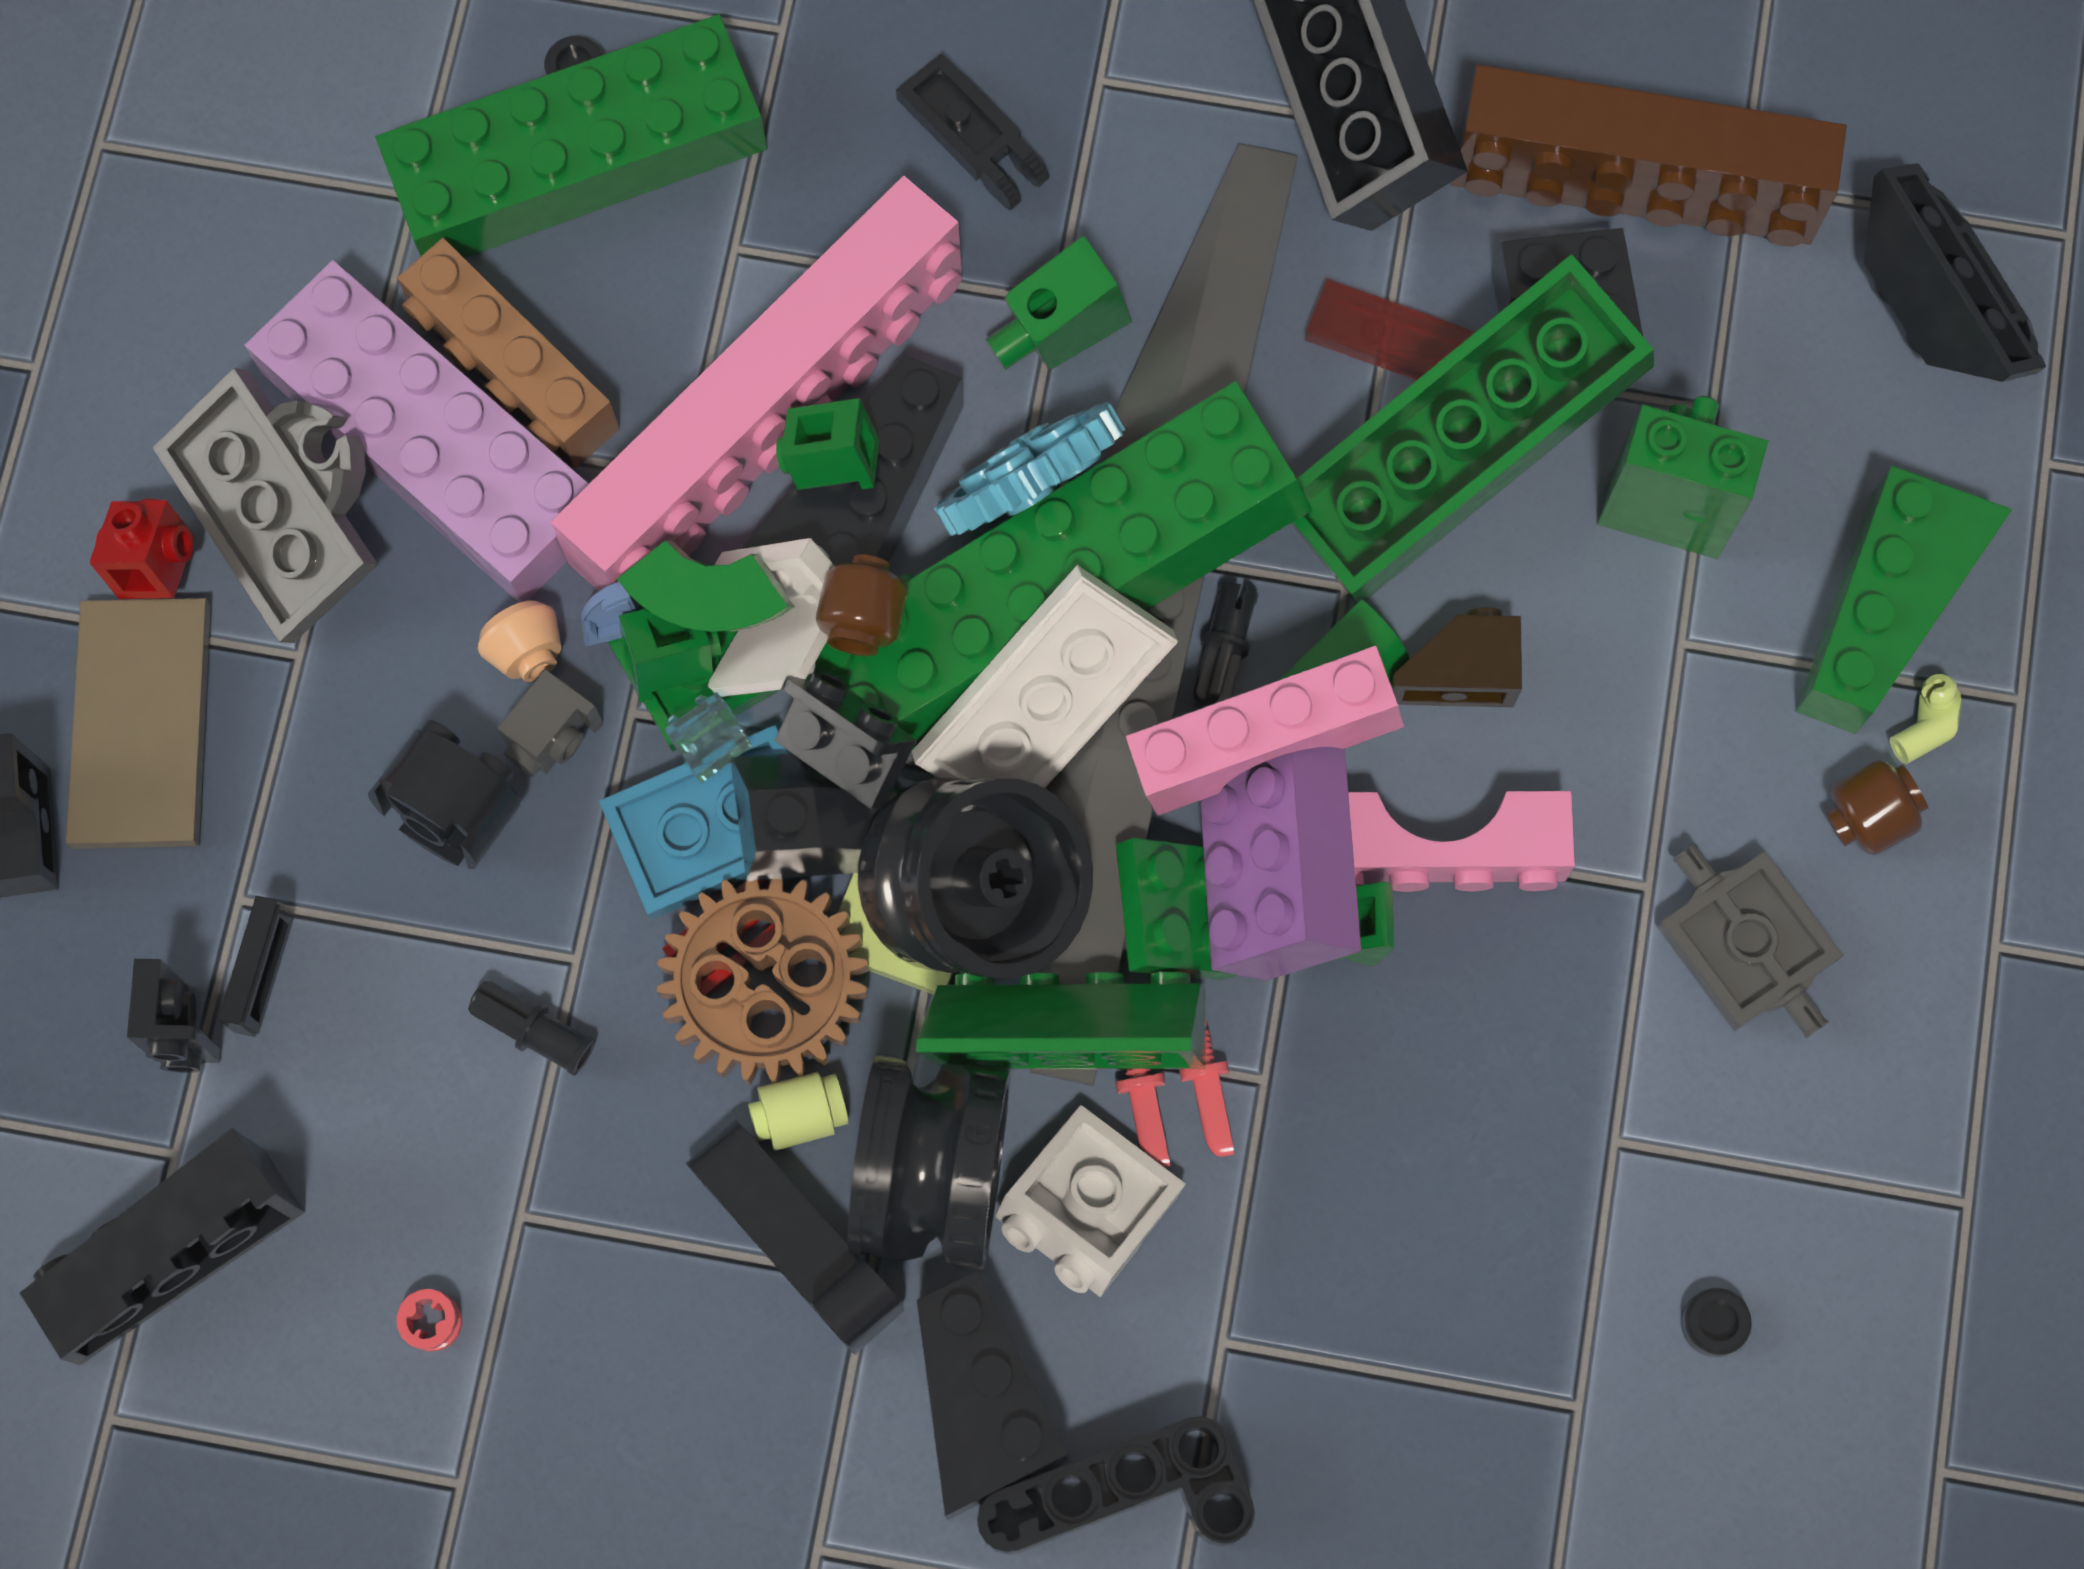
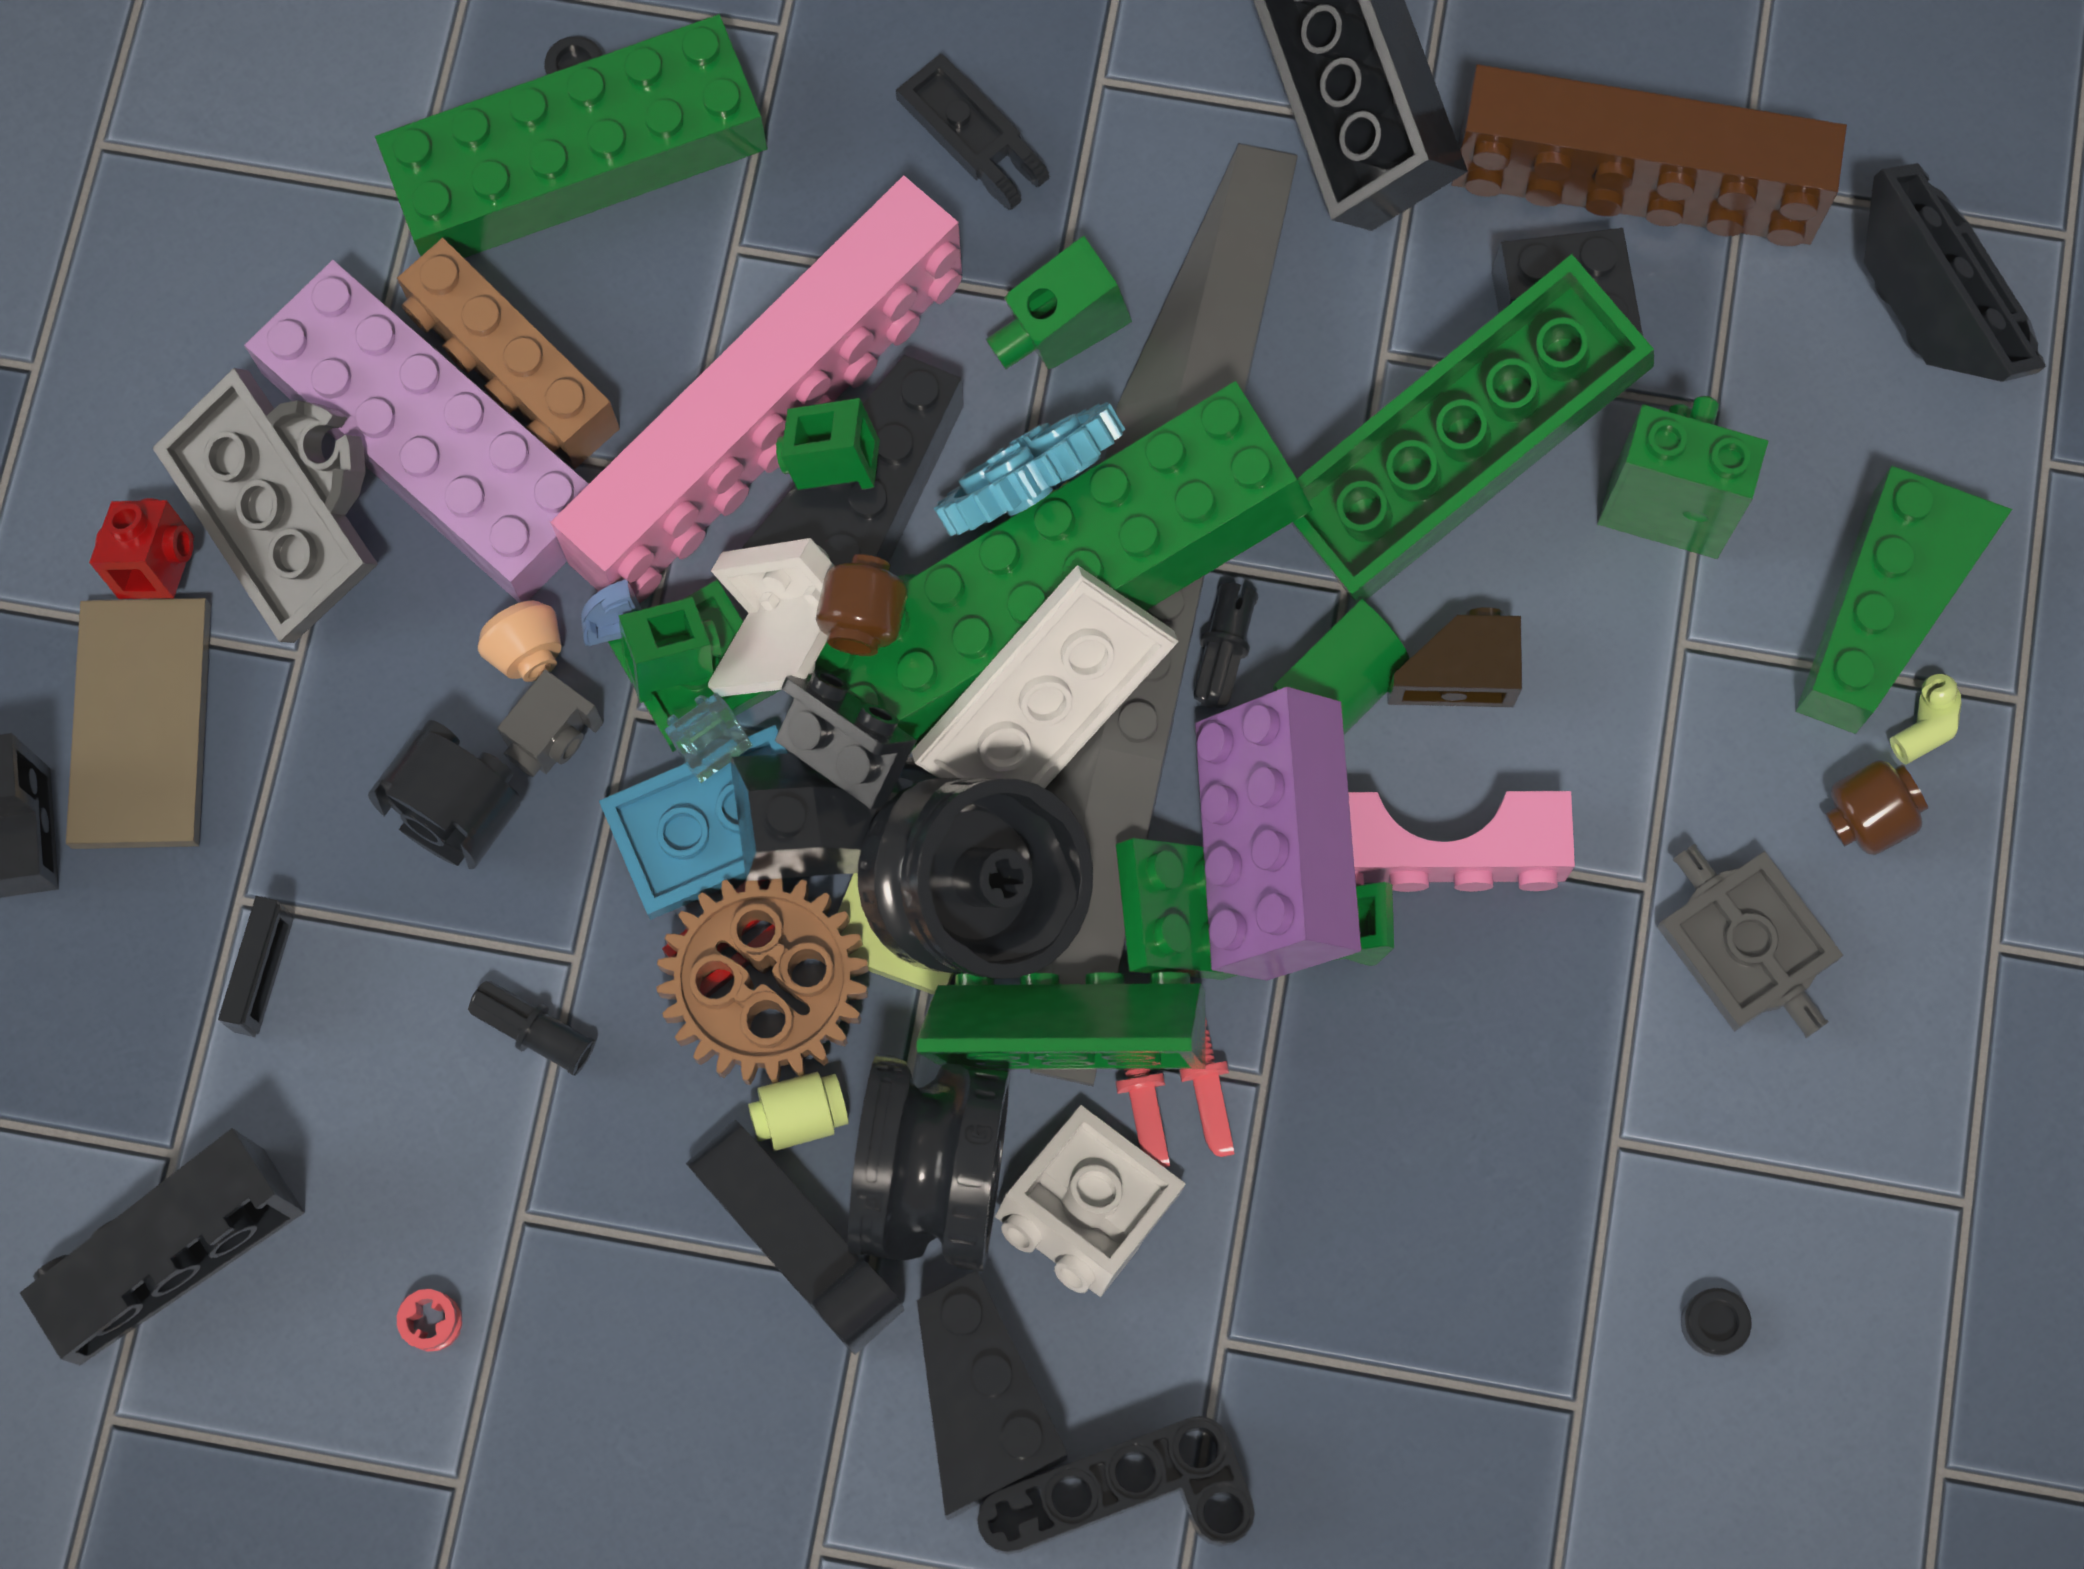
(164, 1019): black bracket -> none
(705, 595): green tile -> none
(1313, 709): bright pink arch -> none
(1381, 331): clear red tile -> none

